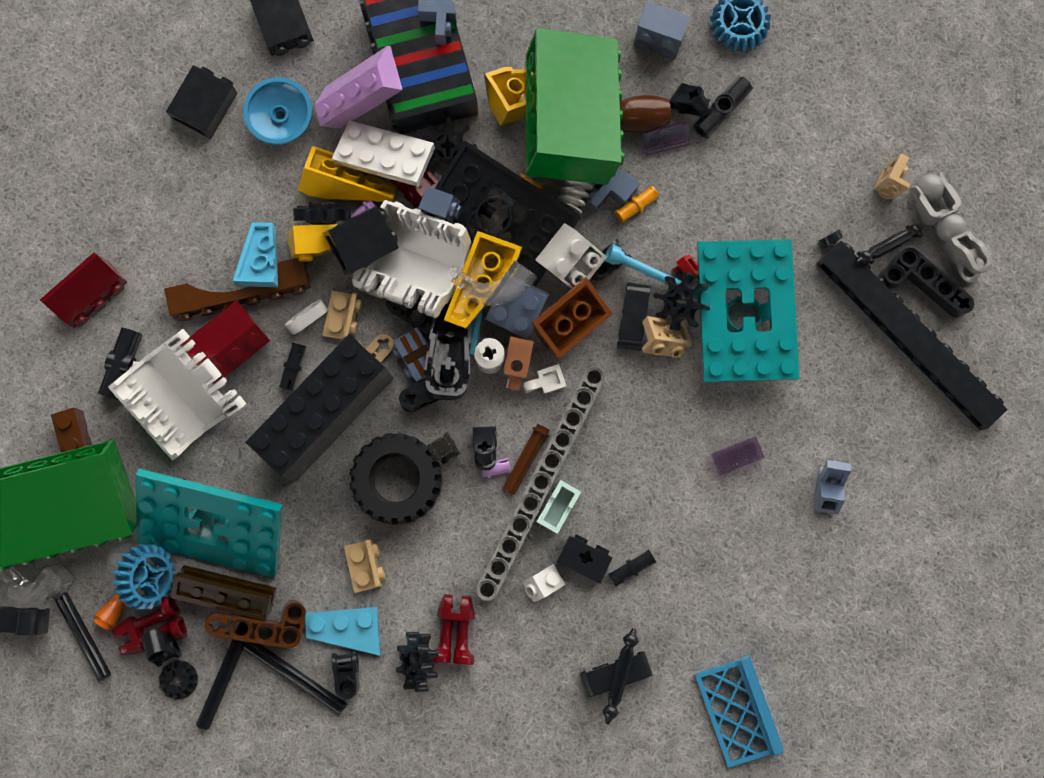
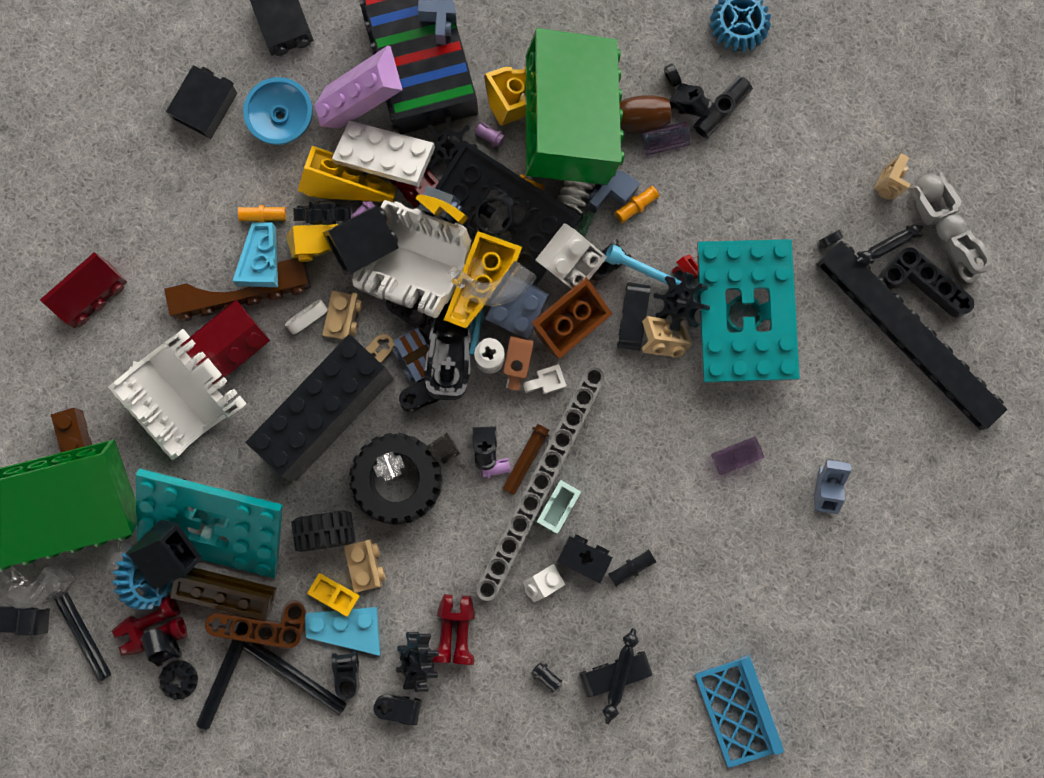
(109, 614): orange cone -> none
(120, 359): black piece -> none
(164, 554): none -> black slope
(262, 213): none -> light orange pin
(292, 366): black pin -> none
(323, 531): none -> black tyre
(333, 594): none -> yellow slope
(388, 466): none -> clear gear
(402, 711): none -> black piece
(436, 206): none -> yellow slope
(492, 136): none -> lavender pin
(545, 676): none -> black pin
(586, 223): none -> clear green tile
(661, 30): sand blue brick -> none
(672, 75): none -> black tile

